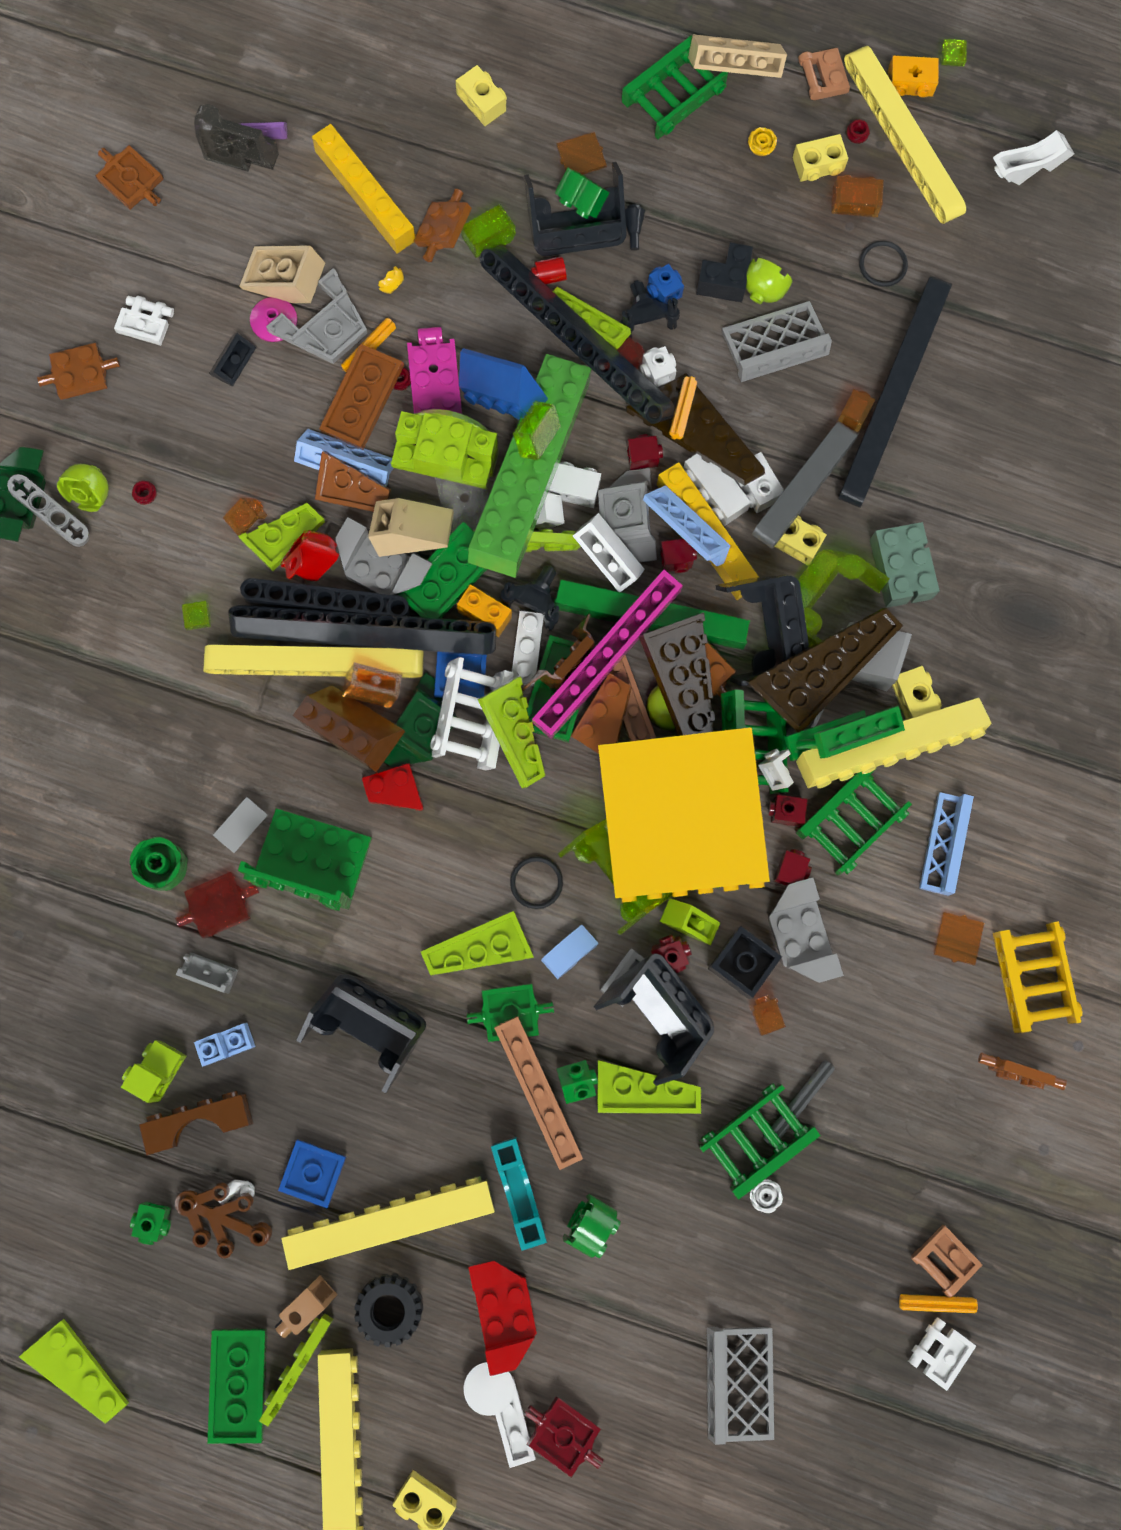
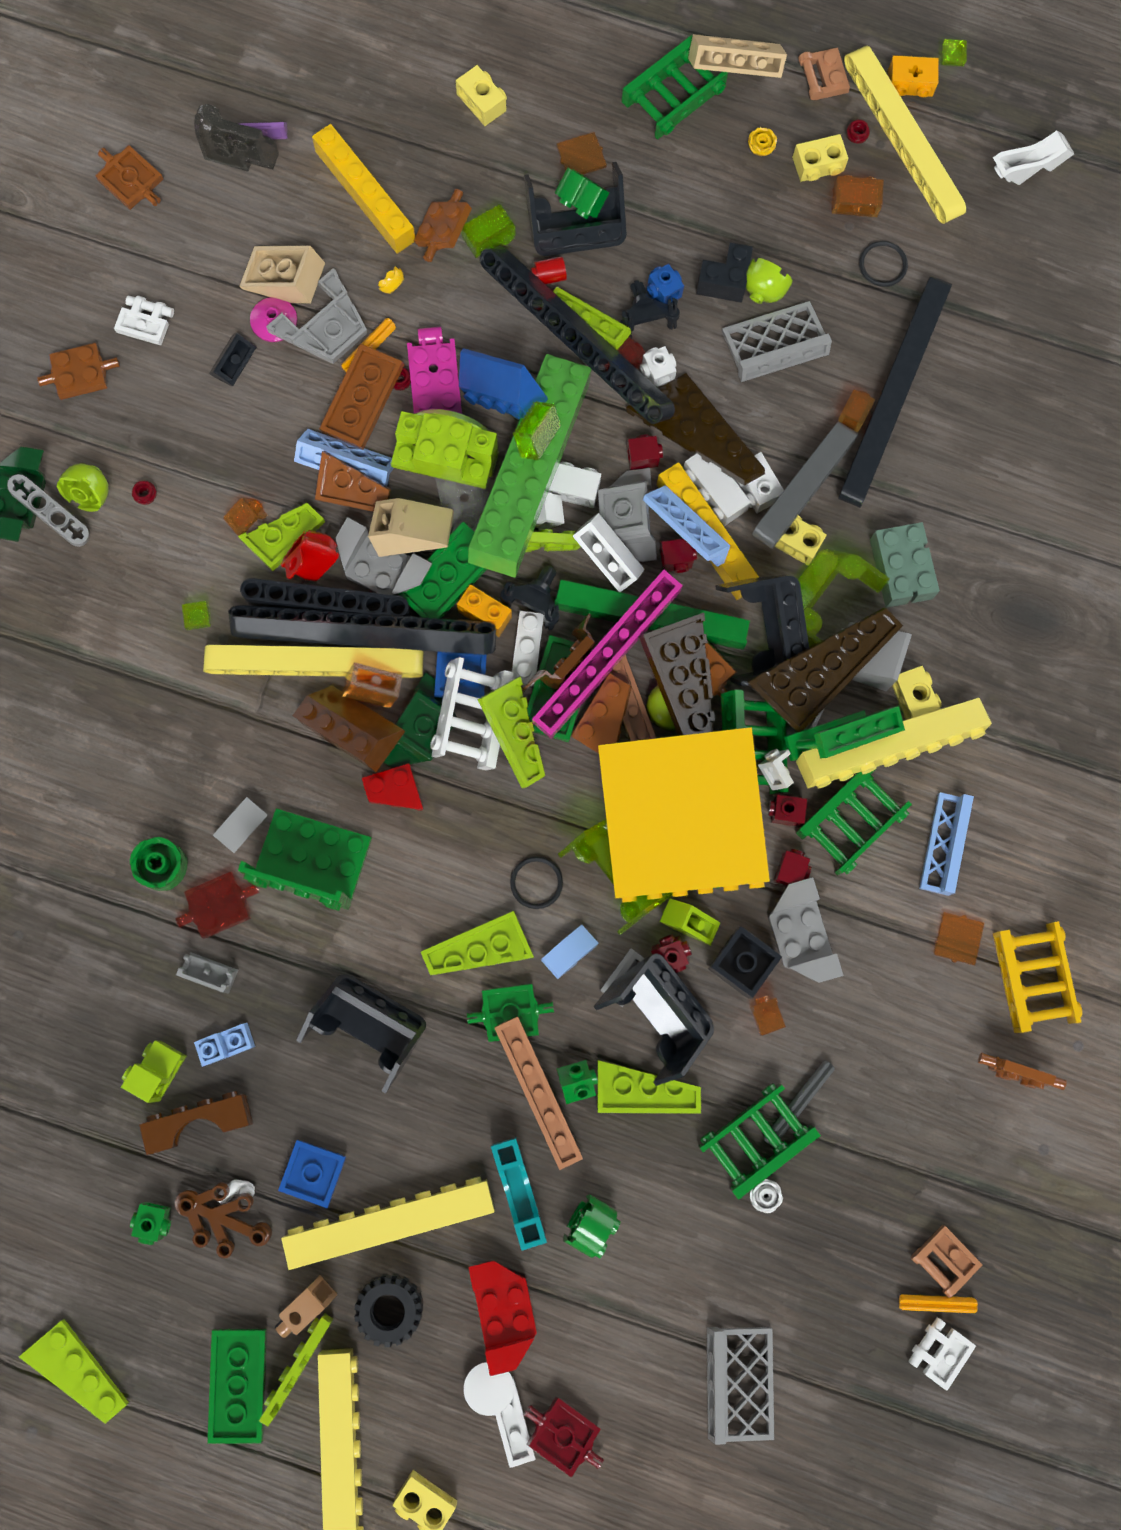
(634, 221): black cone -> none
(683, 408): light orange axle -> none

